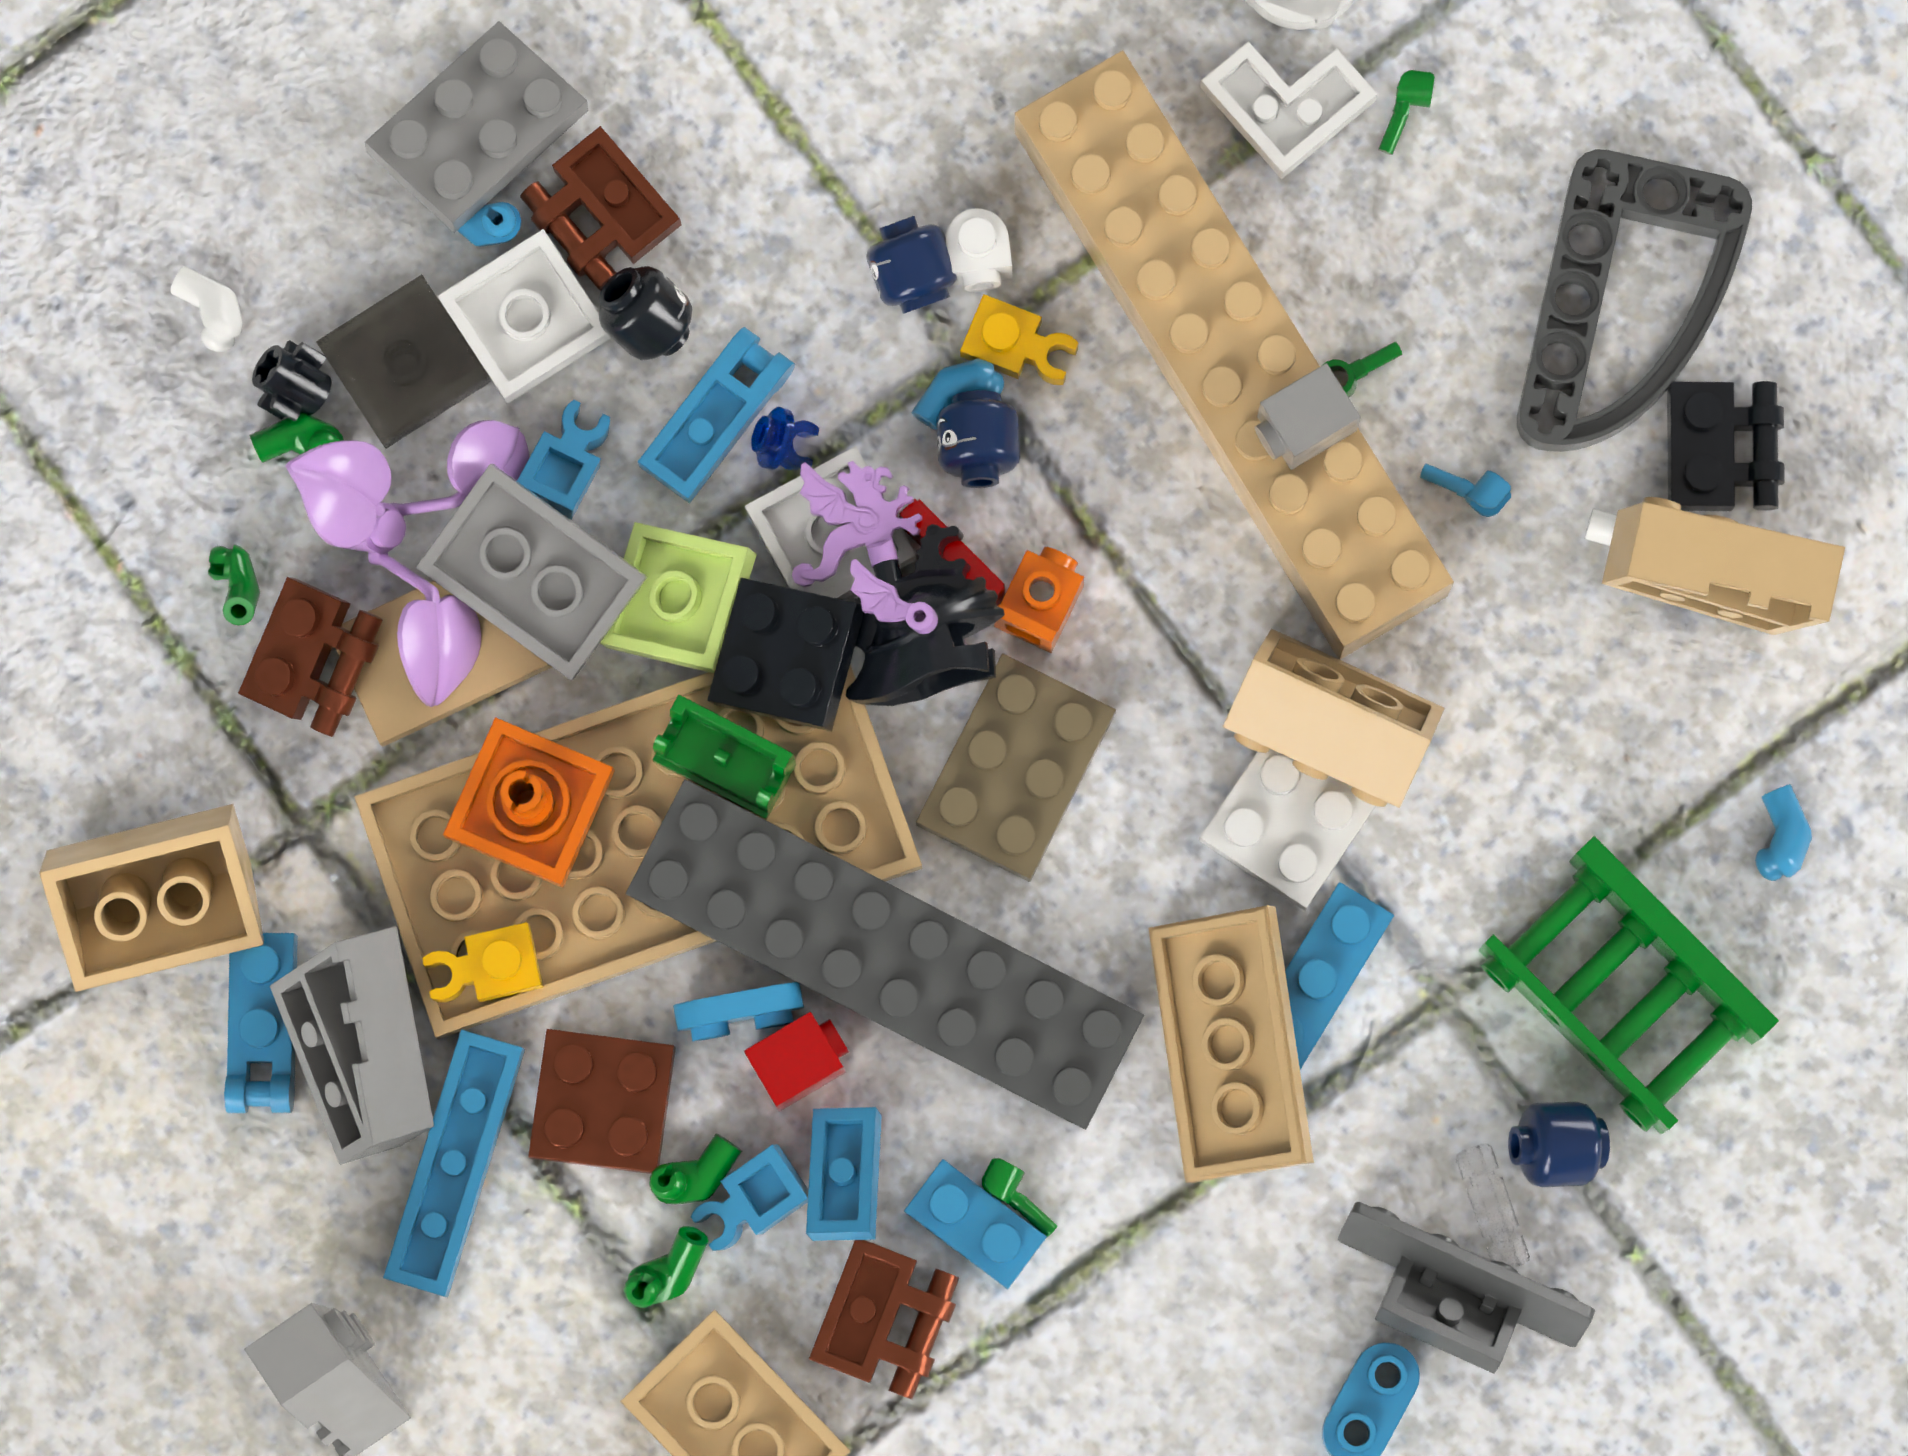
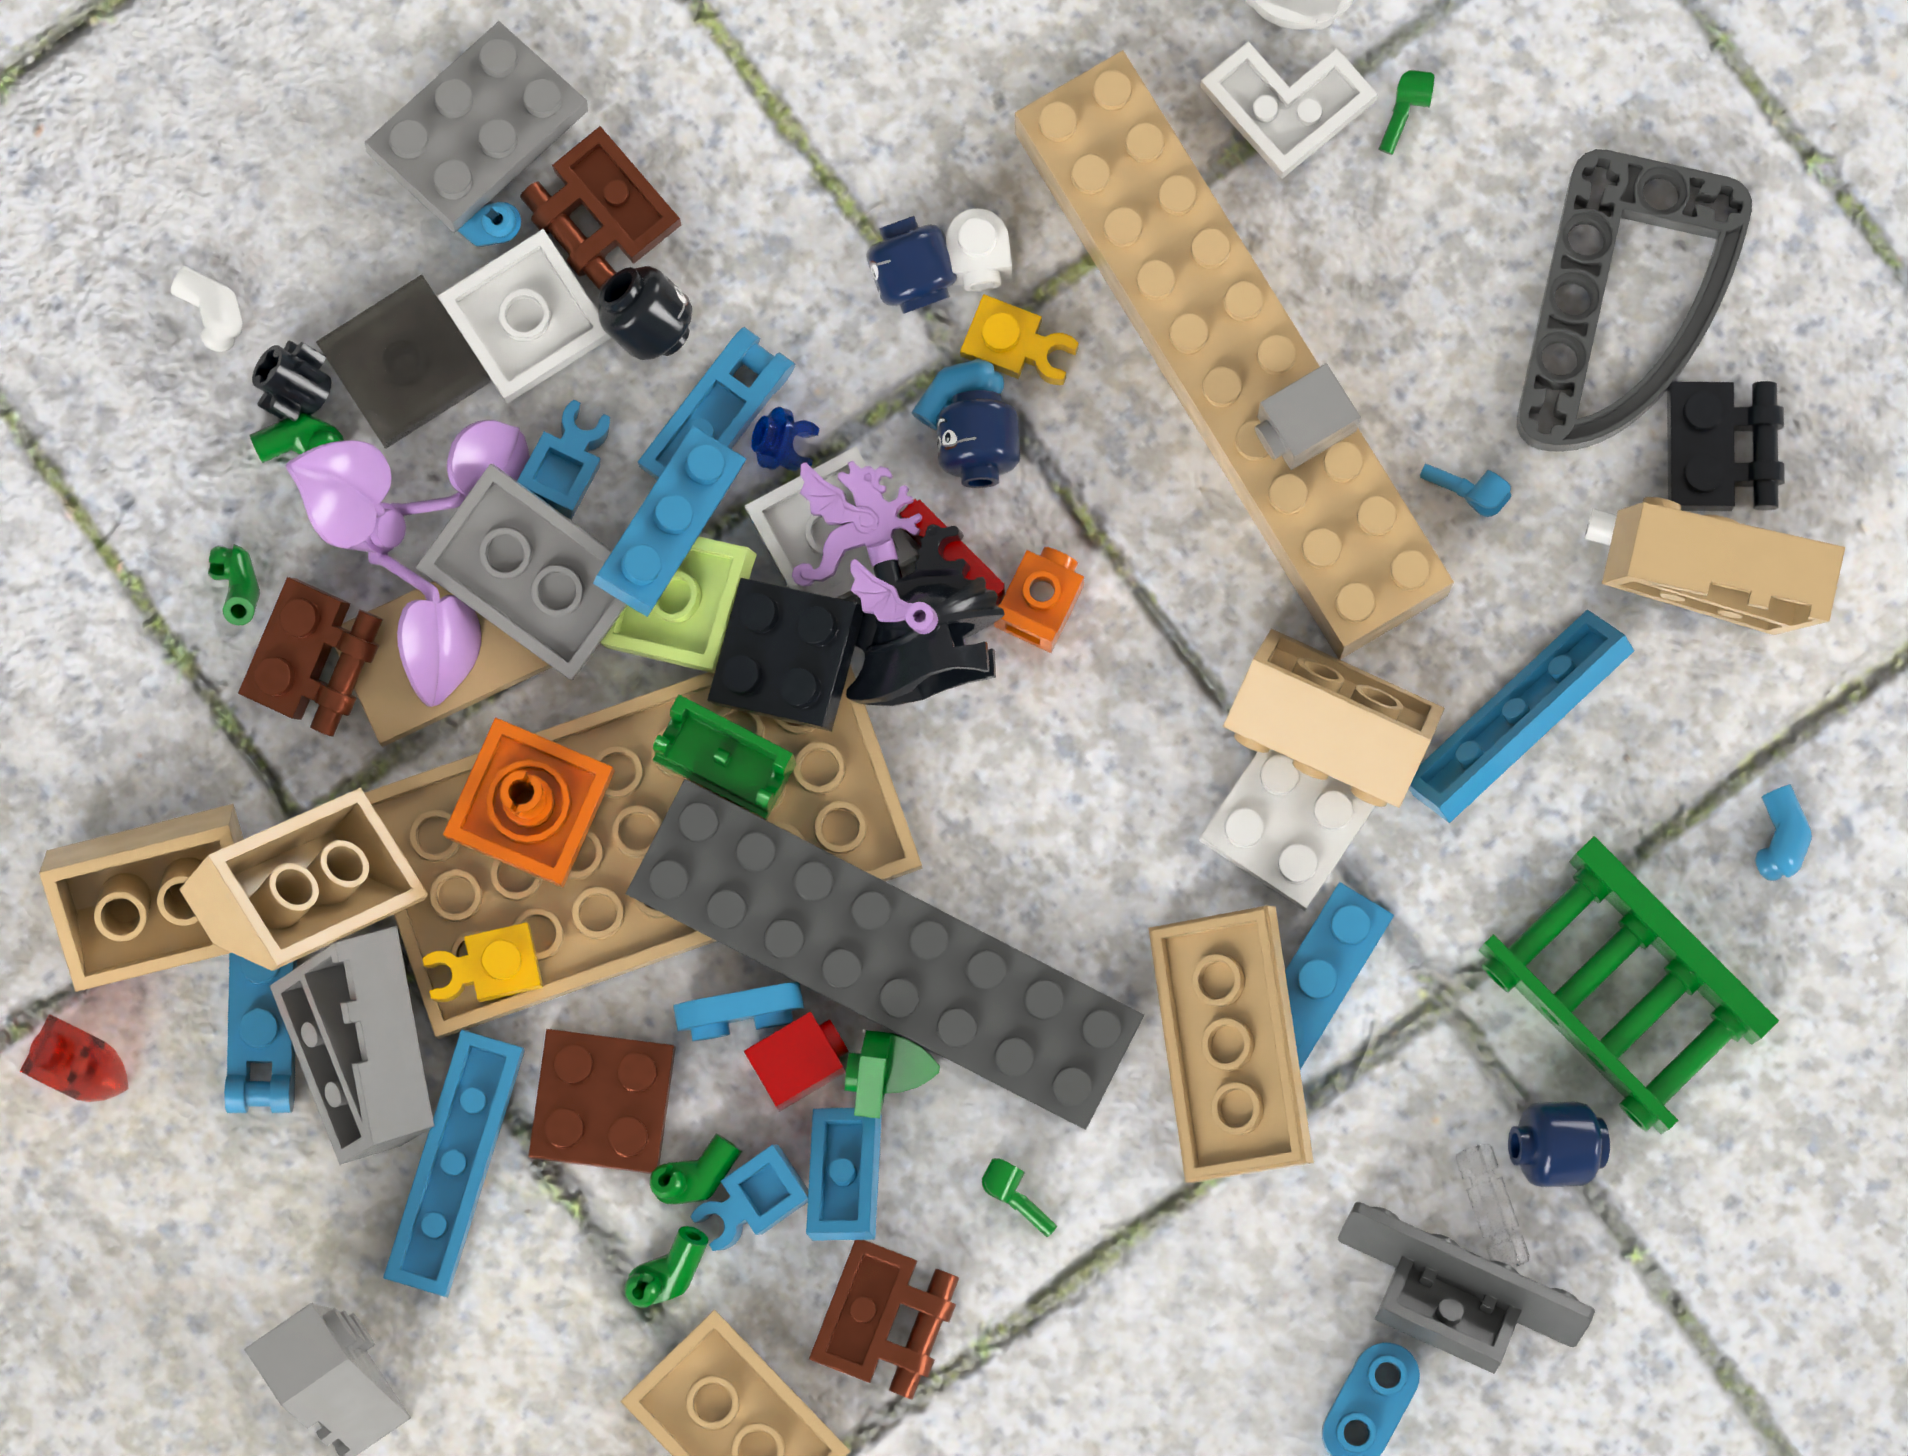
(75, 1063): none -> clear red plate
(303, 883): none -> tan slope
(669, 521): none -> dark azure plate
(886, 1066): none -> plate
(975, 1224): dark azure plate -> none
(1016, 767): dark tan plate -> none
(1361, 367): green hand -> none
(1519, 715): none -> dark azure plate

